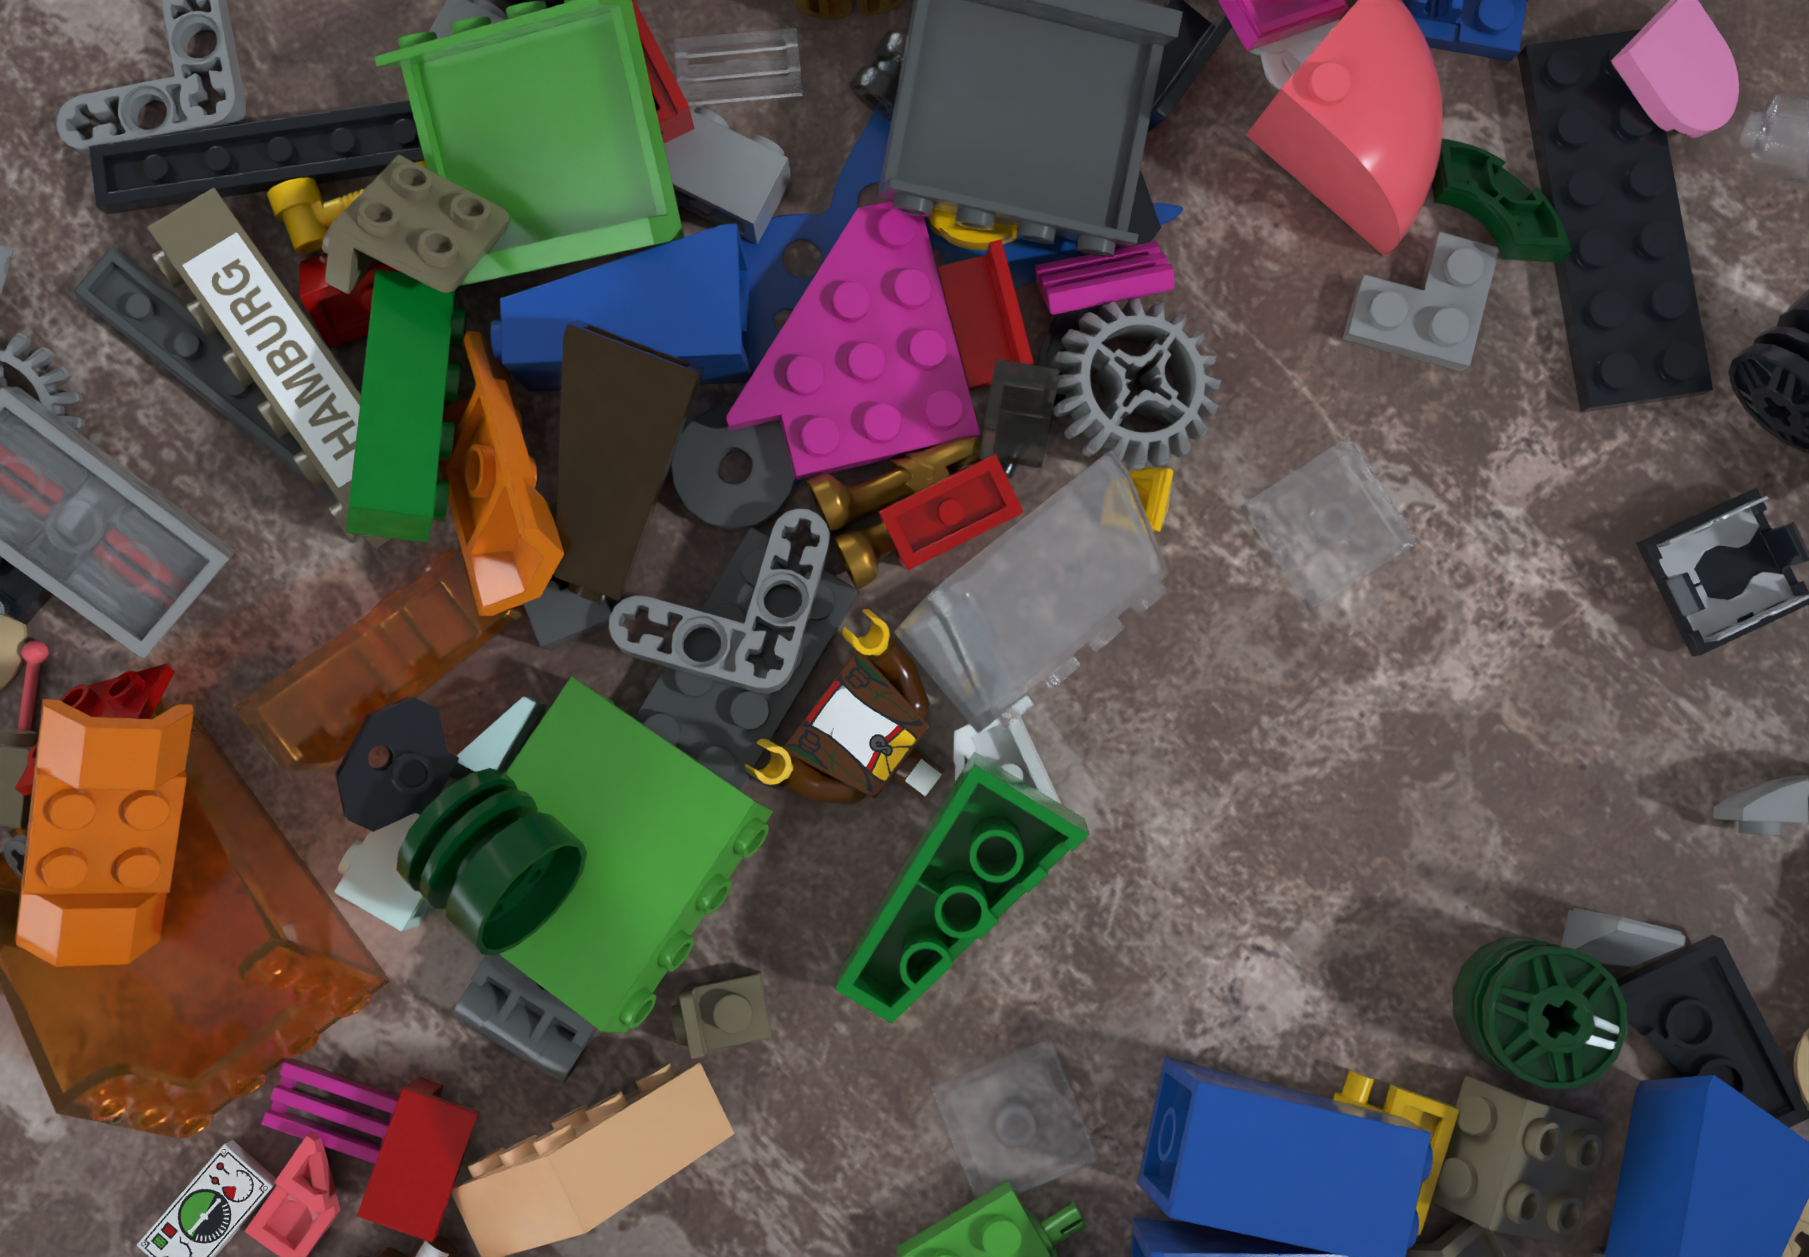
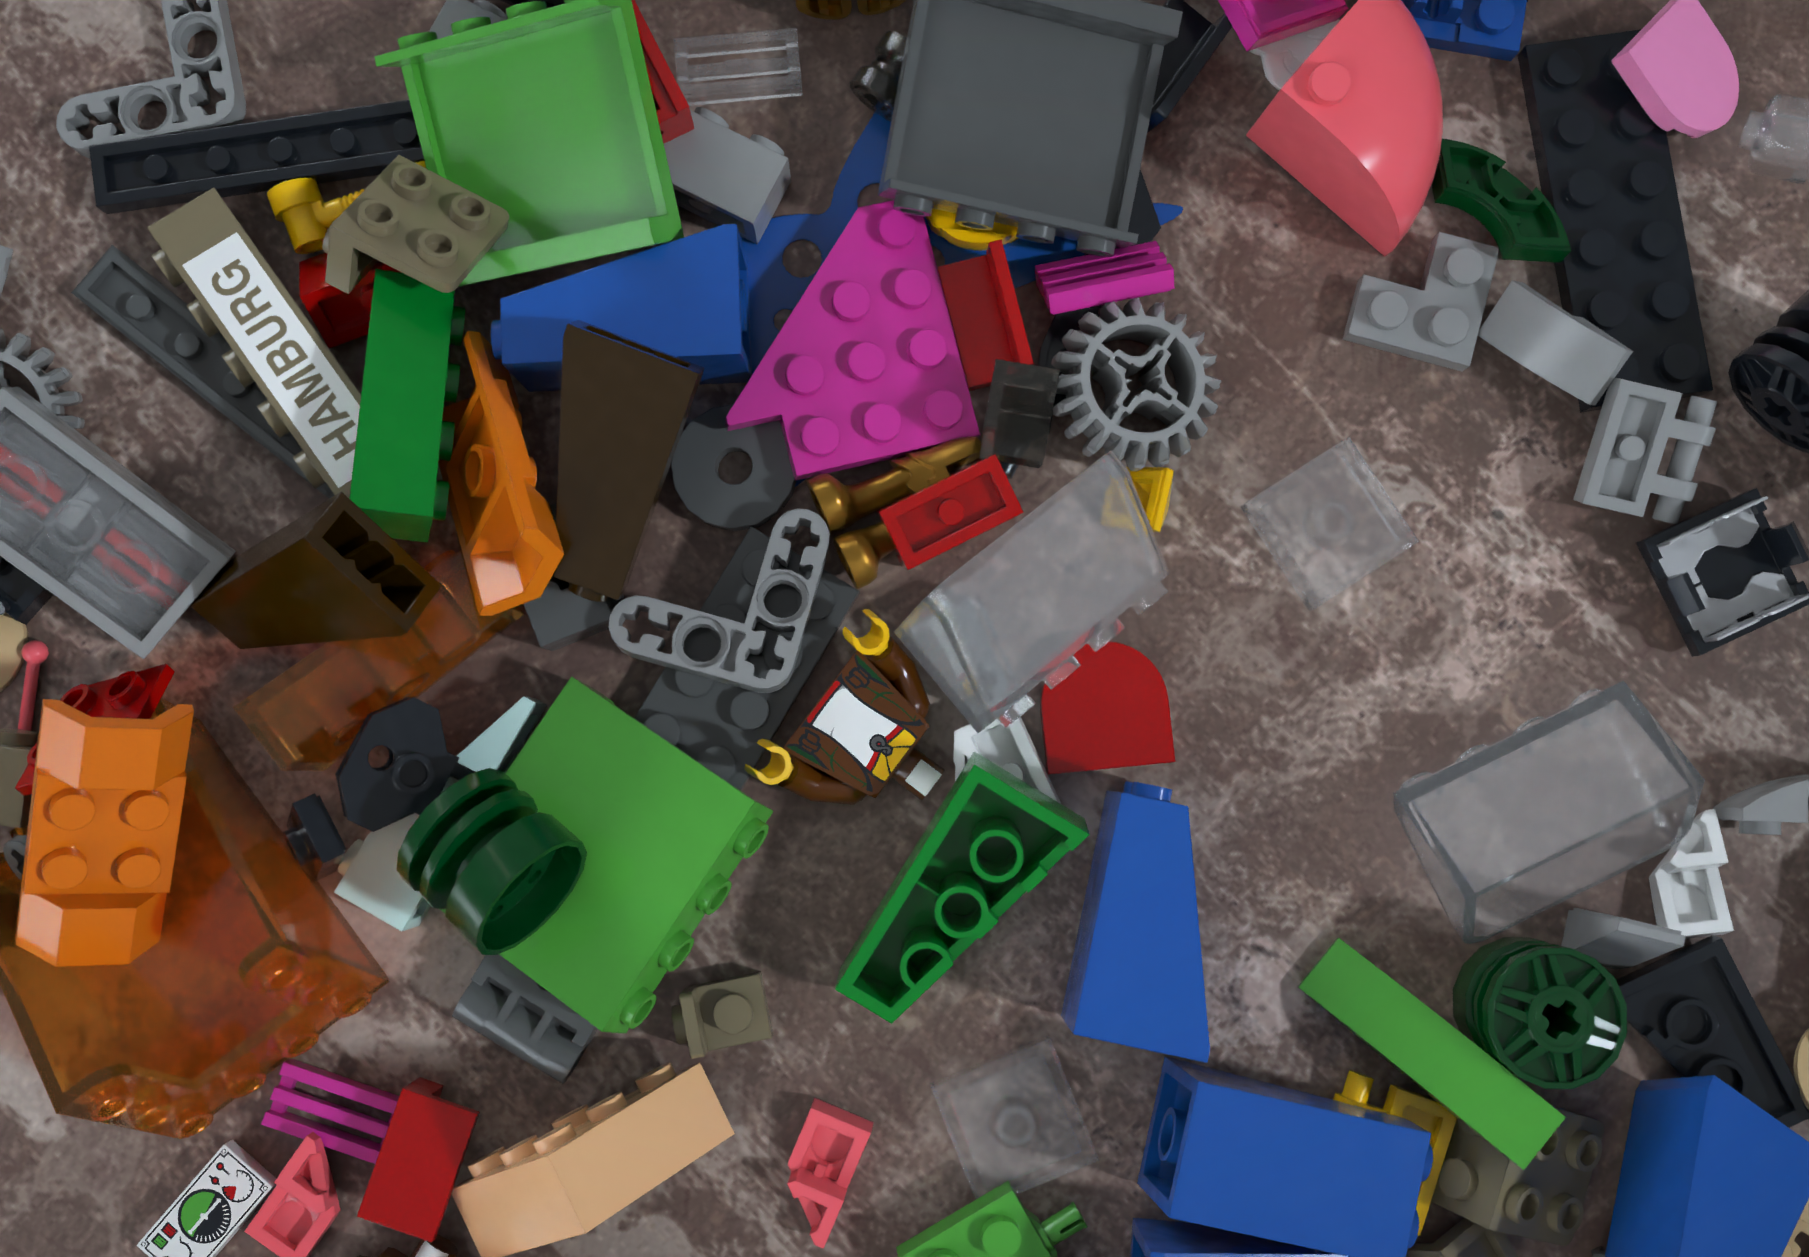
(313, 837): none -> black plate
(318, 583): none -> dark brown slope
(825, 1164): none -> coral slope
(1107, 713): none -> red tile
(1138, 935): none -> blue slope
(1432, 1053): none -> bright green slope
(1548, 811): none -> clear windscreen
(1554, 343): none -> light grey slope
(1630, 446): none -> light grey plate
(1688, 883): none -> white slope

